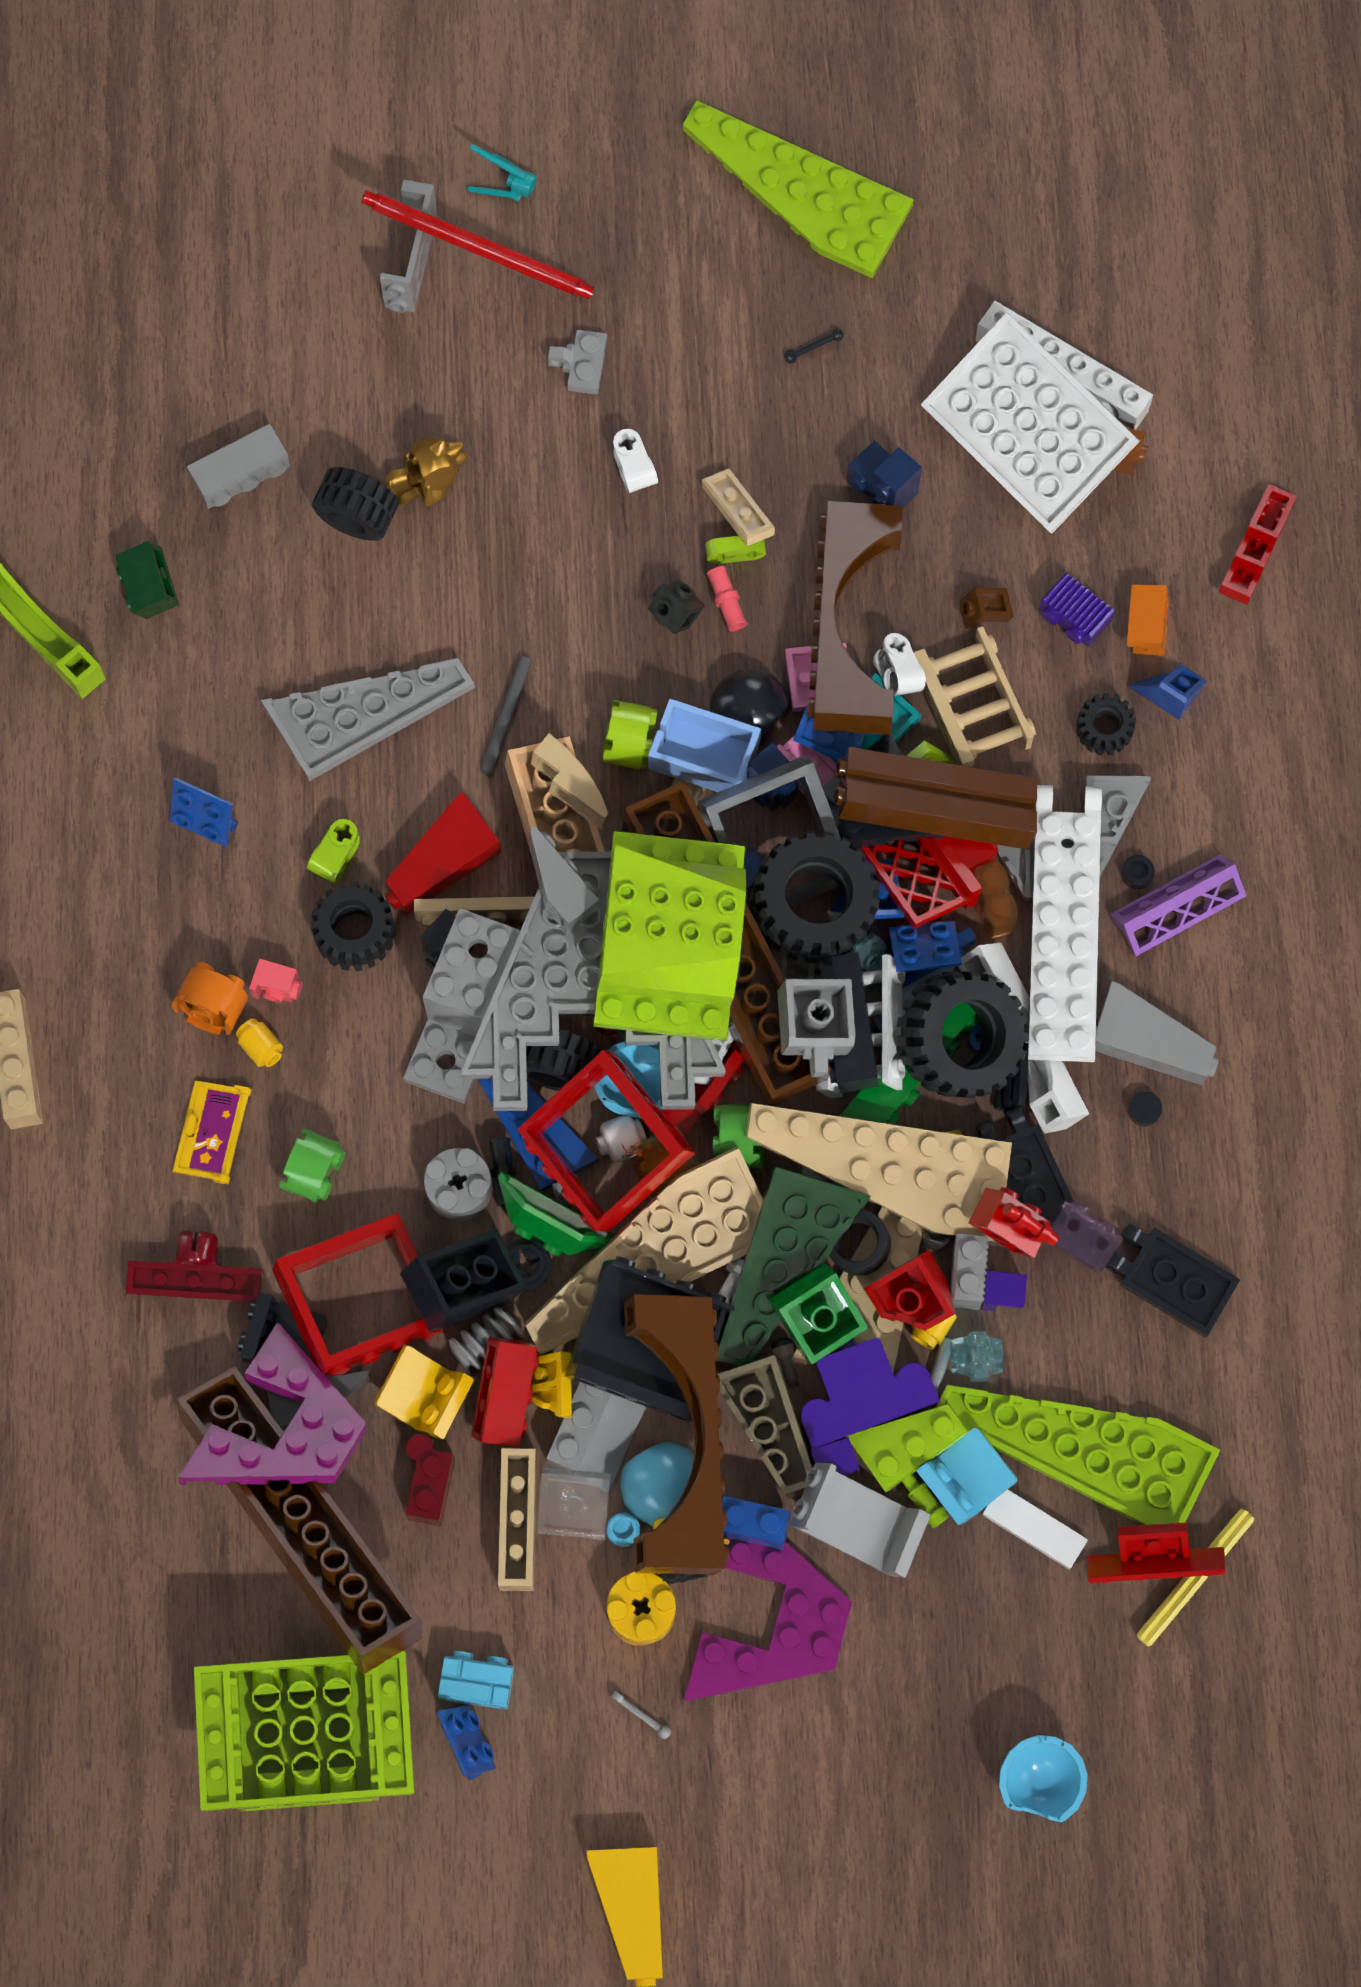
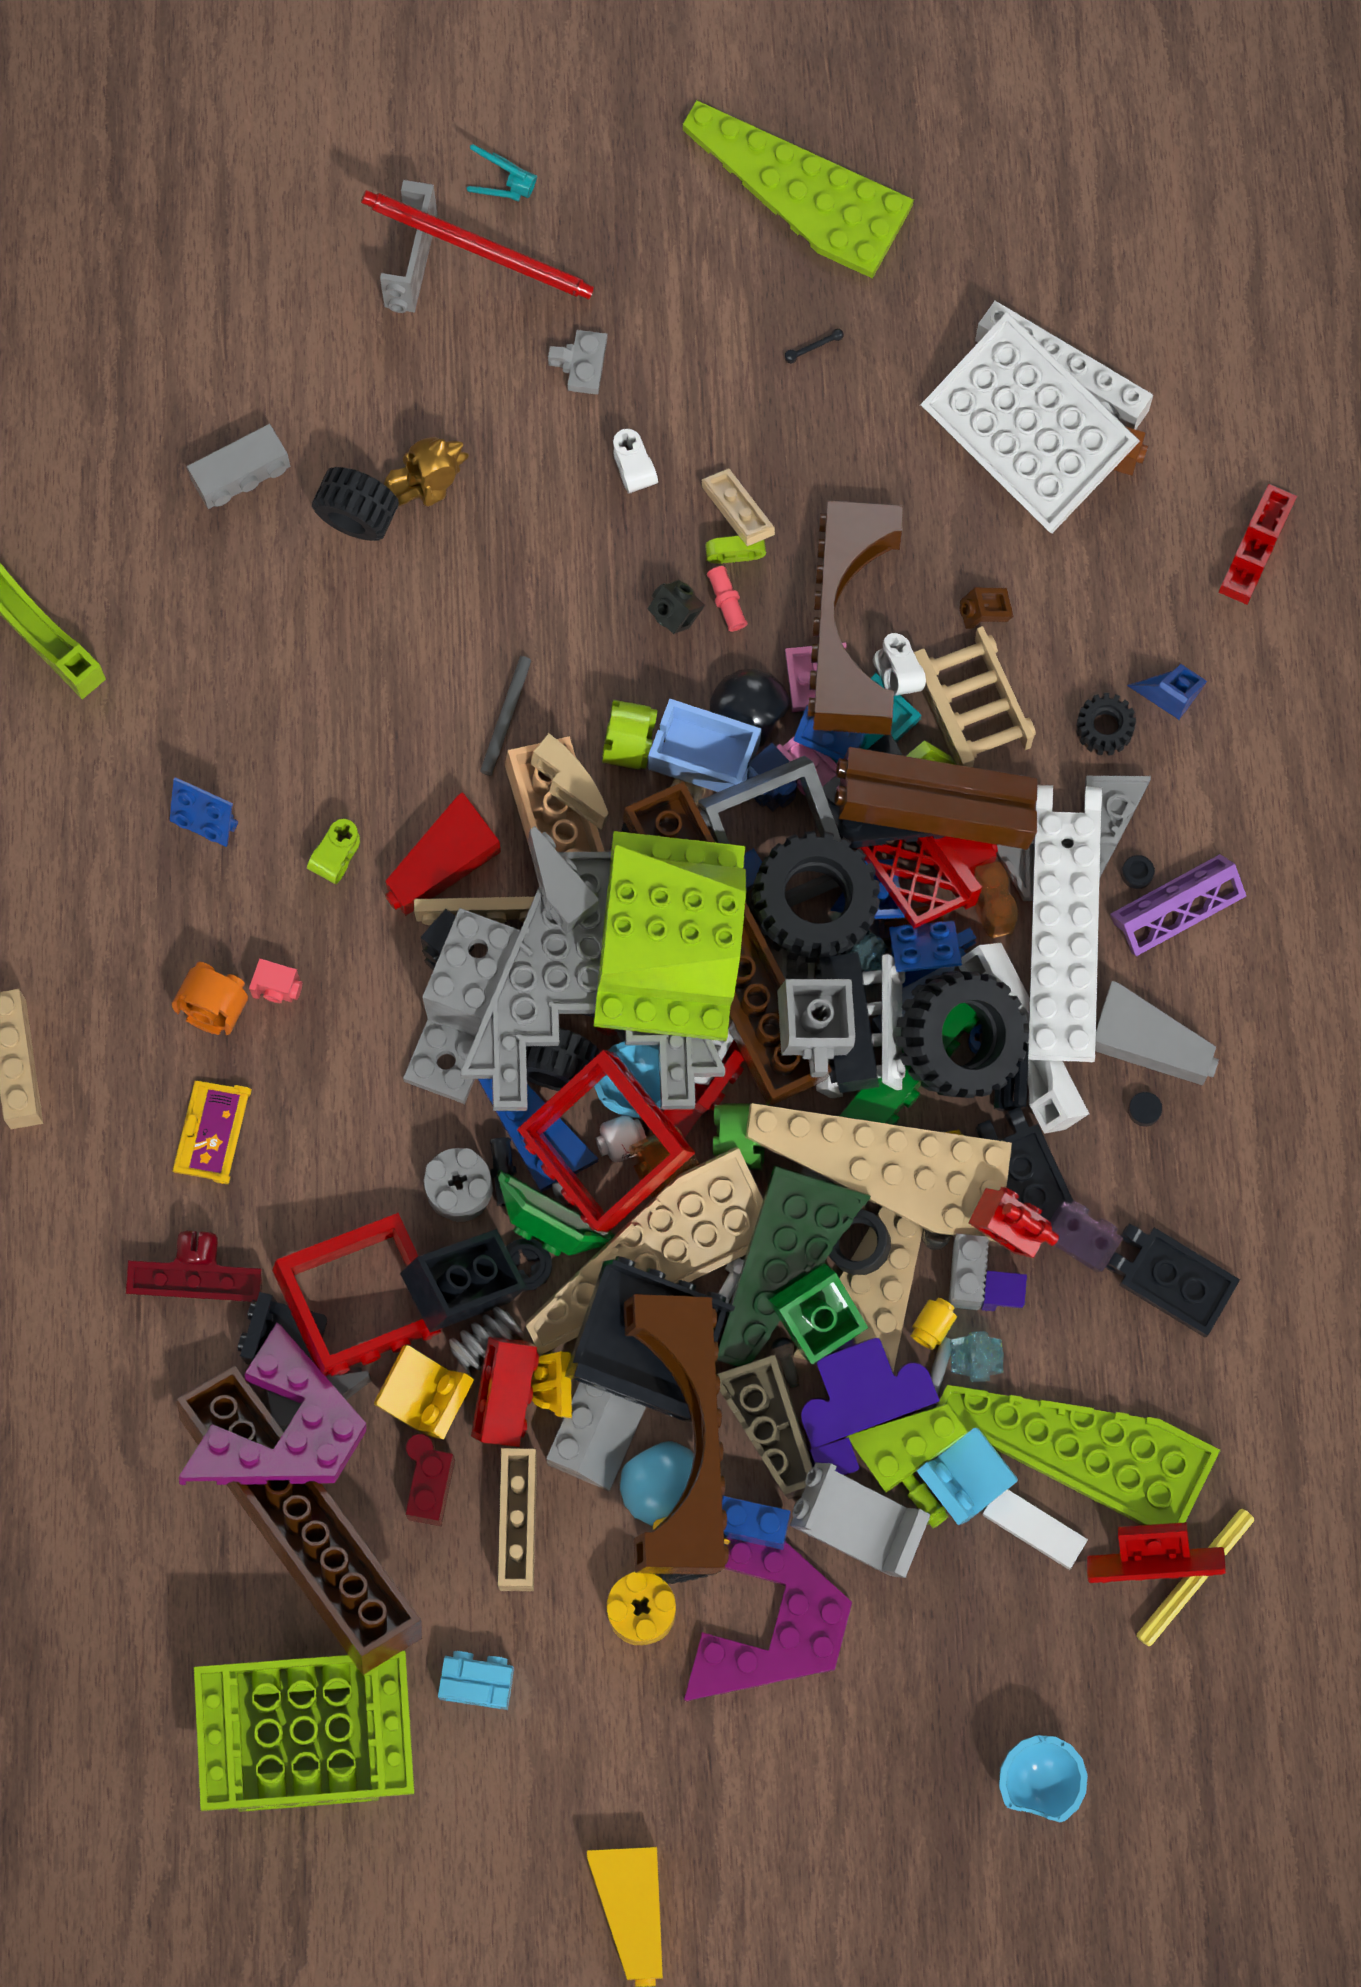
(146, 580): dark green brick -> none
(259, 1043): yellow brick -> none
(312, 1165): bright green brick -> none
(346, 902): black tyre -> none
(354, 715): light grey wing -> none
(465, 1738): blue hinge -> none
(573, 1503): clear tile -> none
(623, 1529): medium azure tile -> none
(662, 1731): light grey hinge -> none
(885, 476): dark blue brick -> none
(913, 1293): red slope -> none
(1076, 610): dark purple brick -> none
(1148, 619): orange hinge -> none

